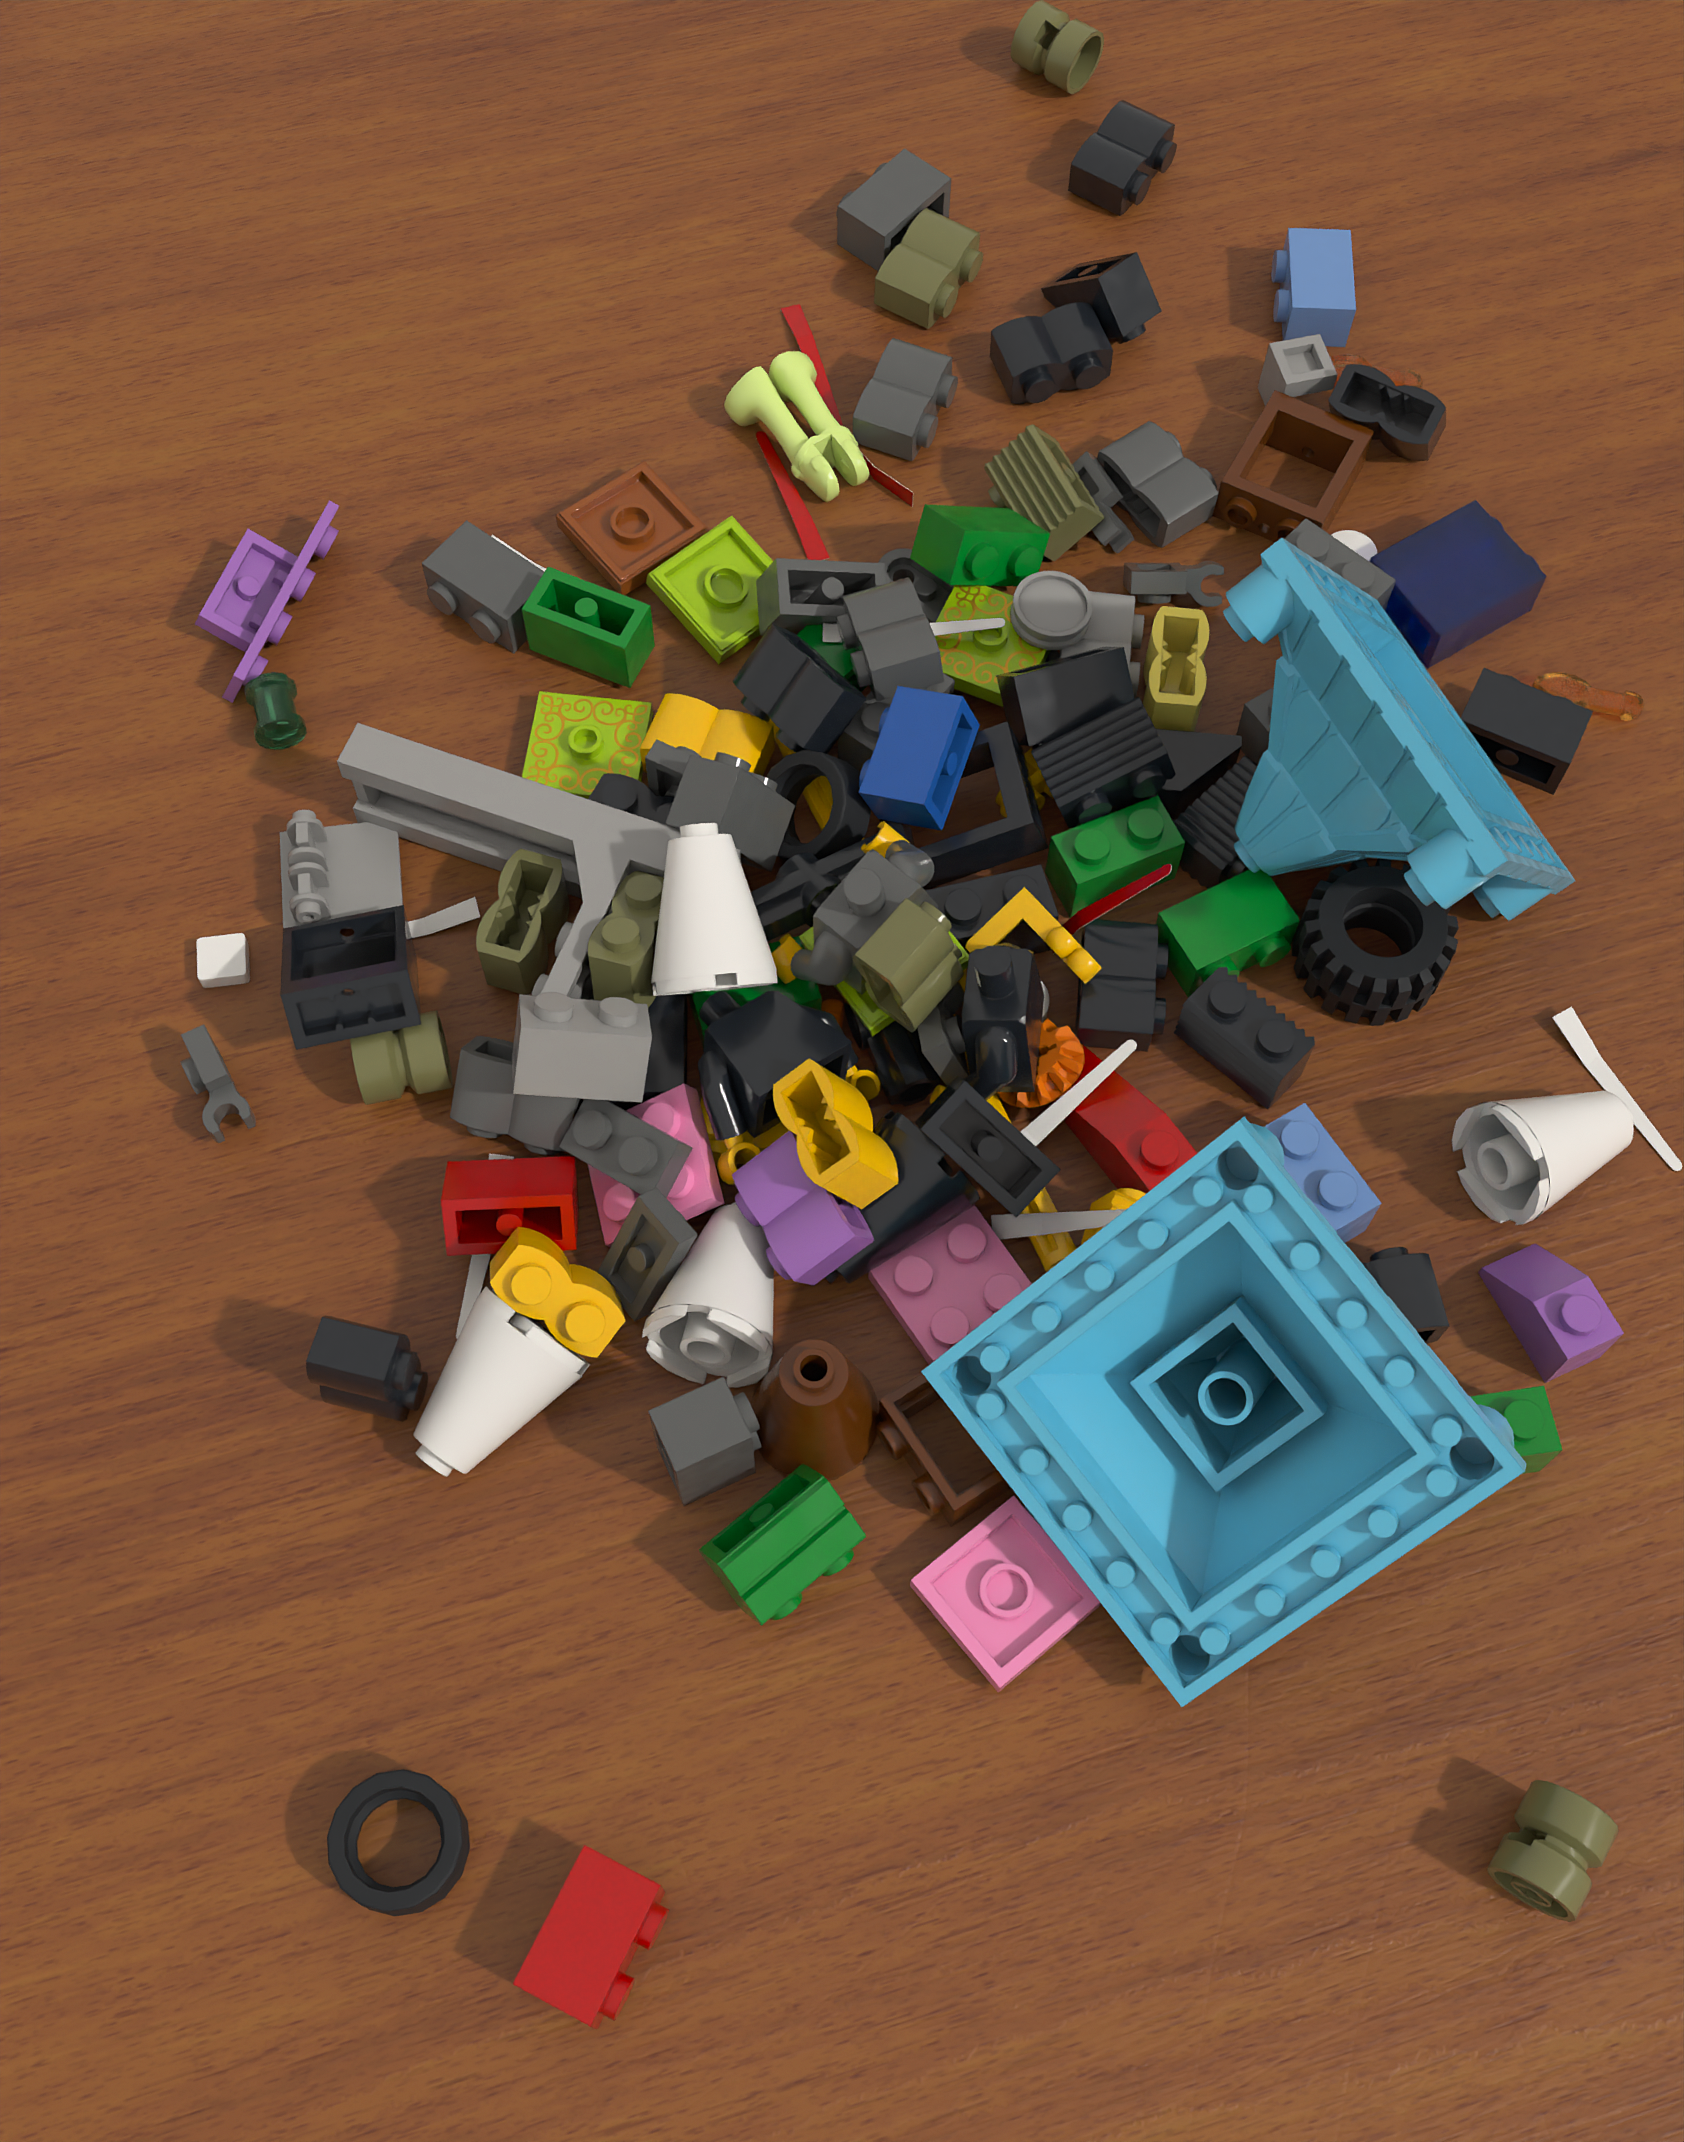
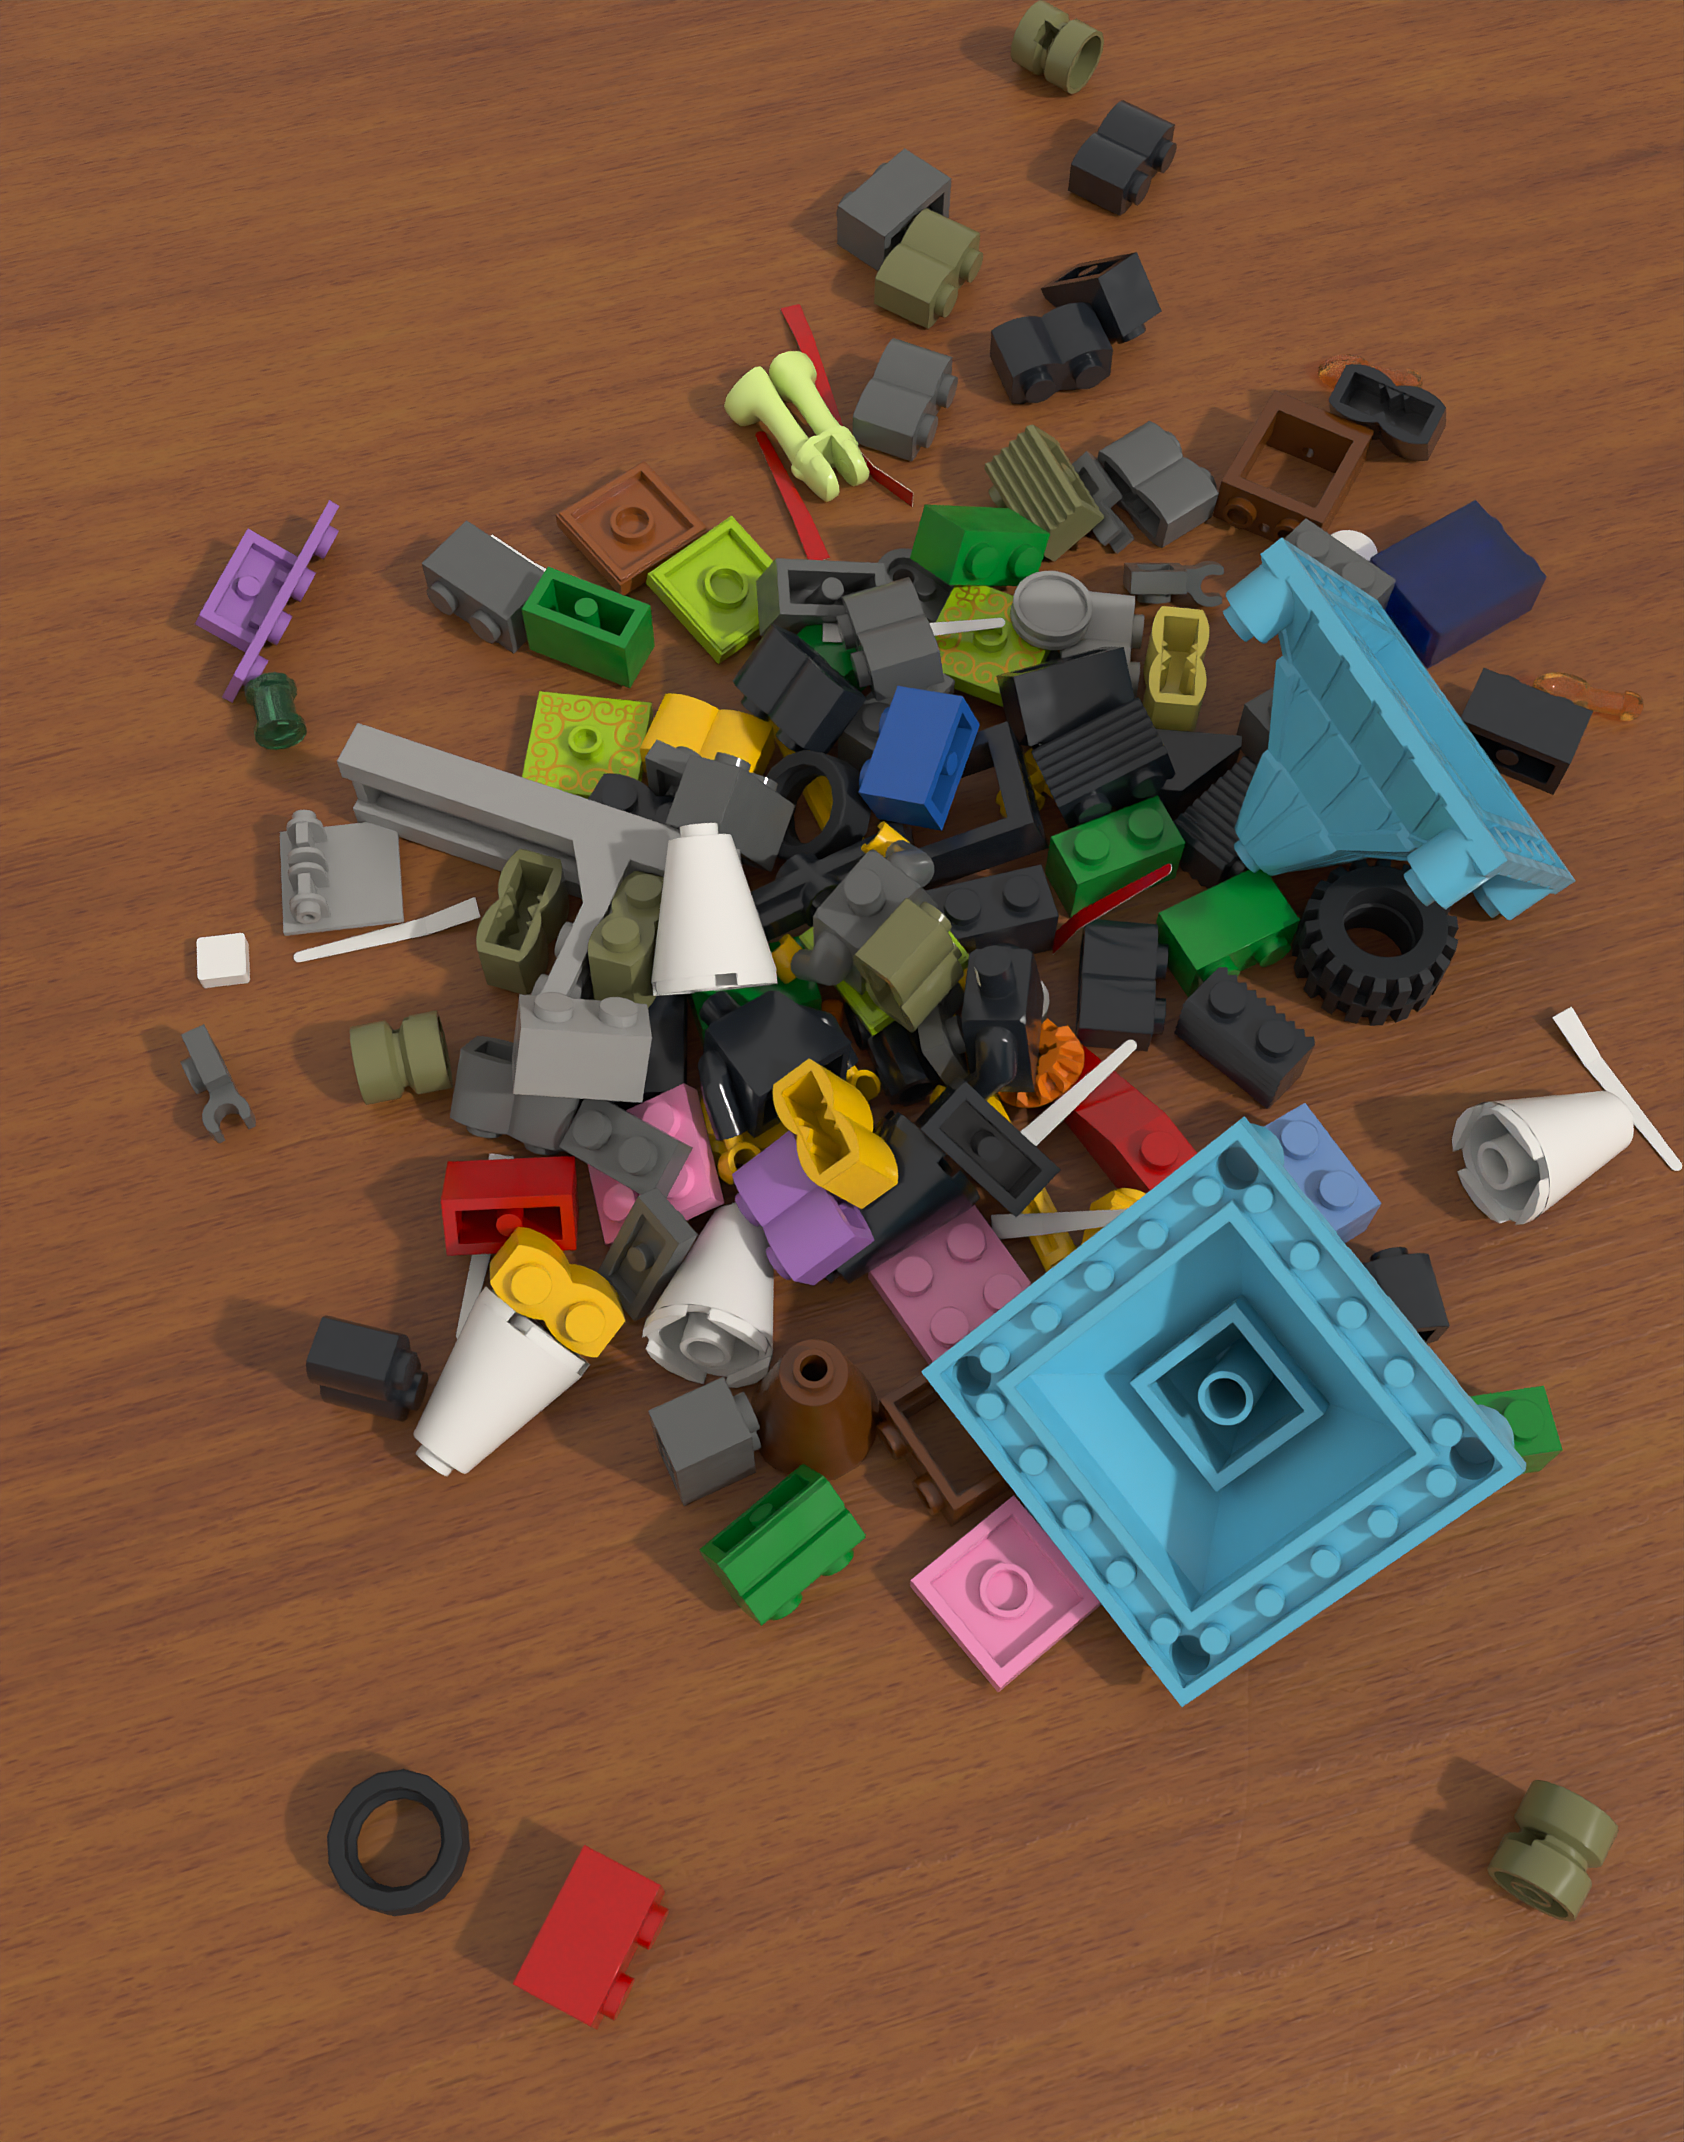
(373, 963): black window -> none
(1027, 907): yellow piece -> none
(1297, 368): light grey panel -> none
(1315, 285): medium blue brick -> none
(1551, 1310): medium lavender slope -> none

